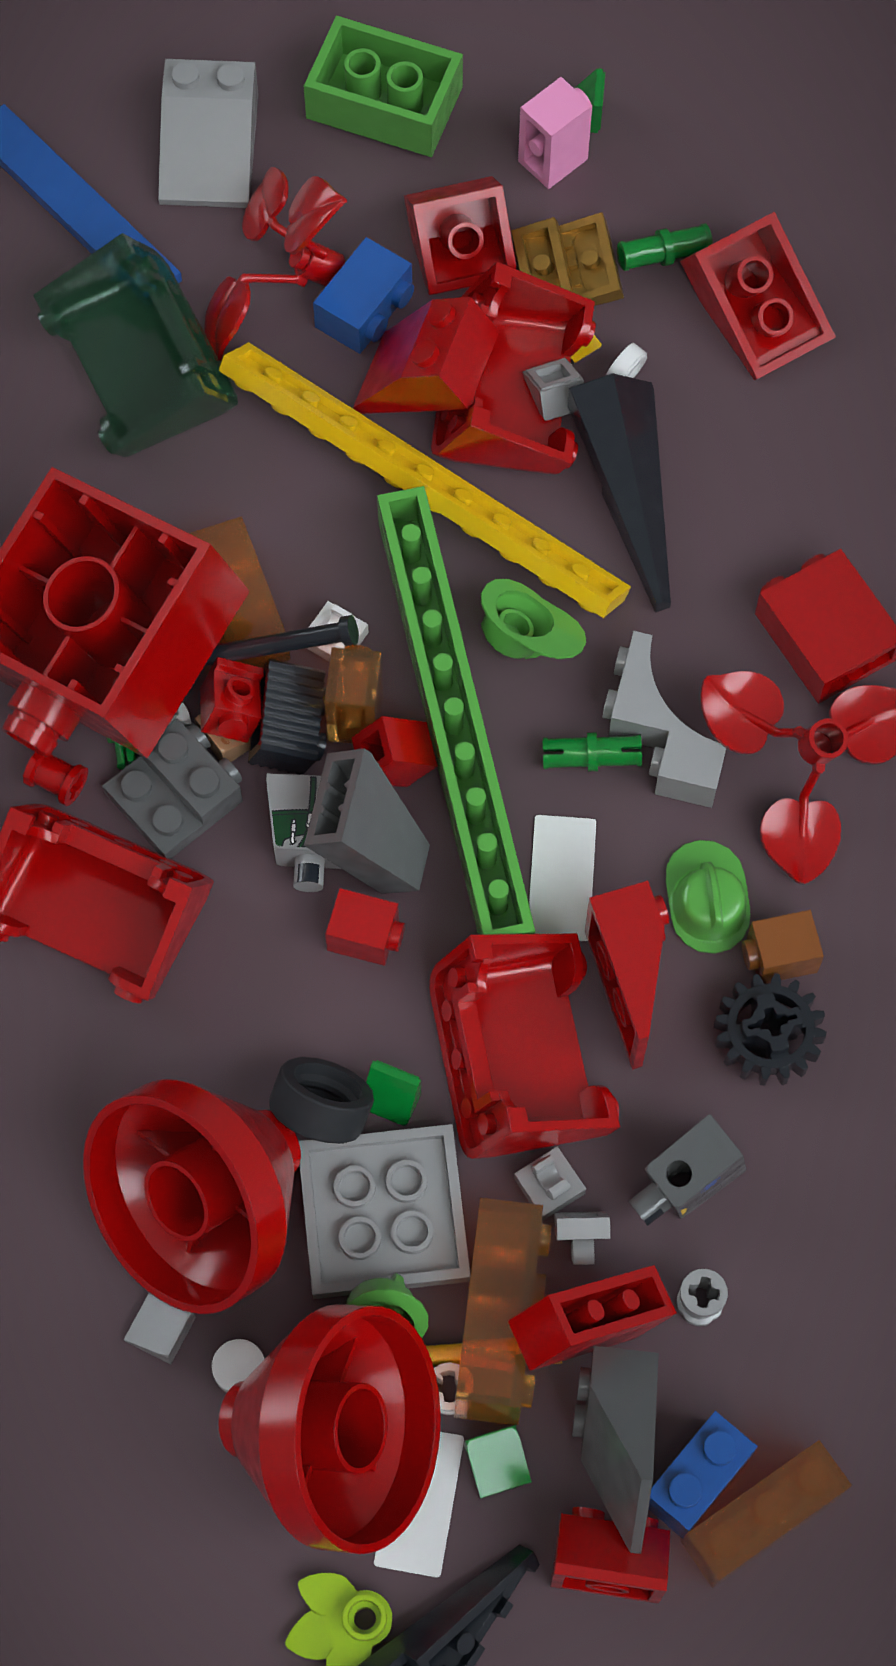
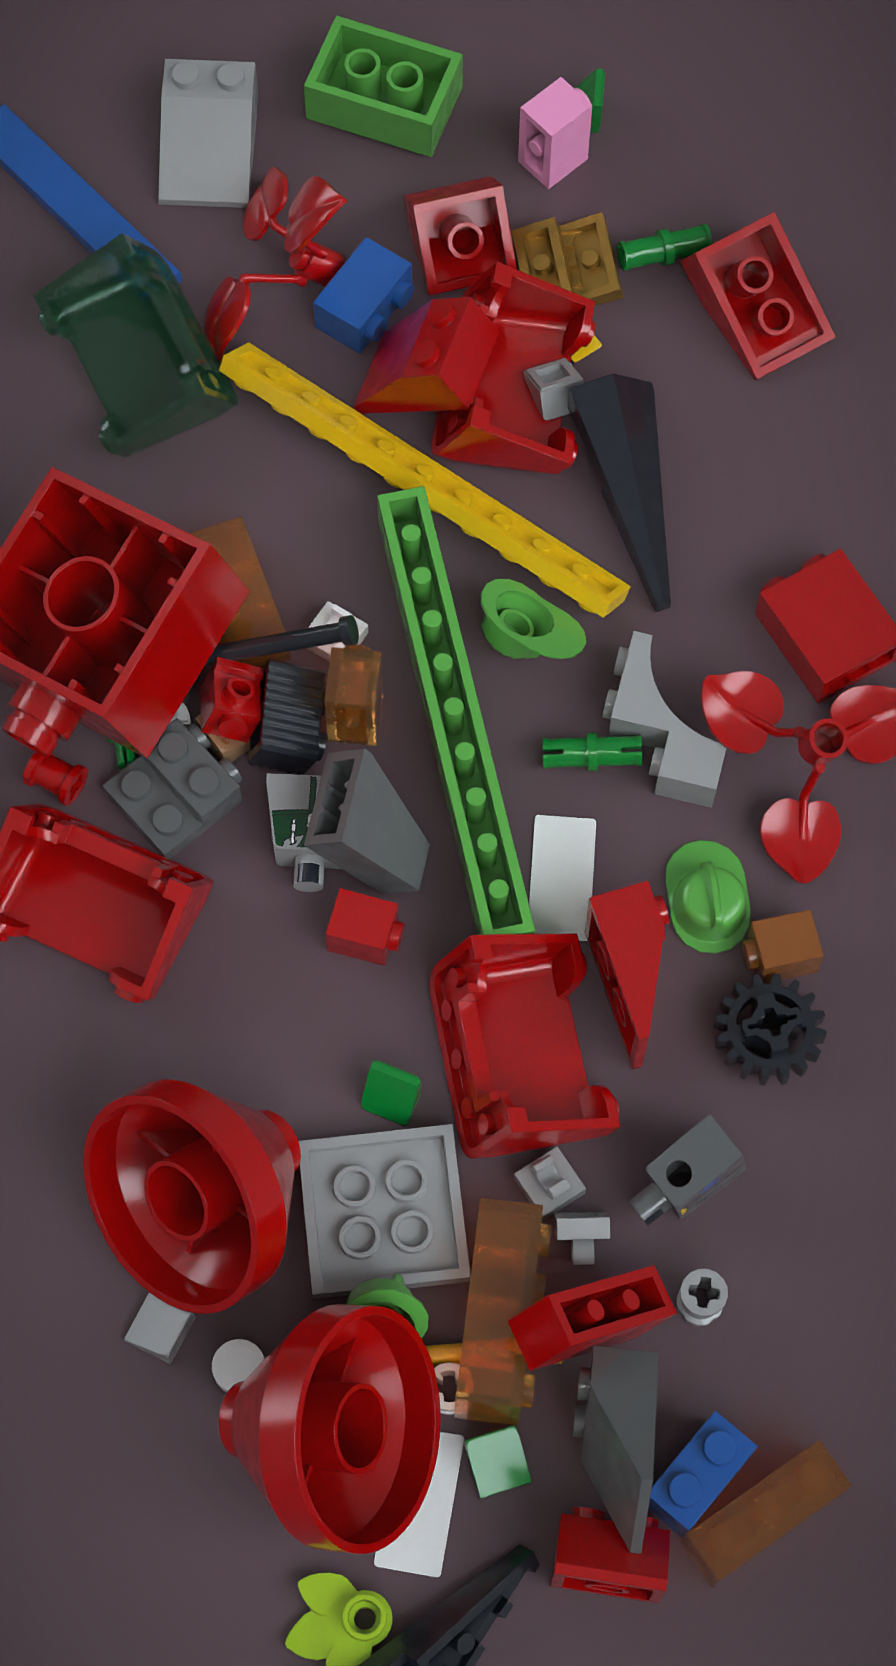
(321, 1100): black tyre -> none
(399, 747): red brick -> none
(629, 361): white tile -> none

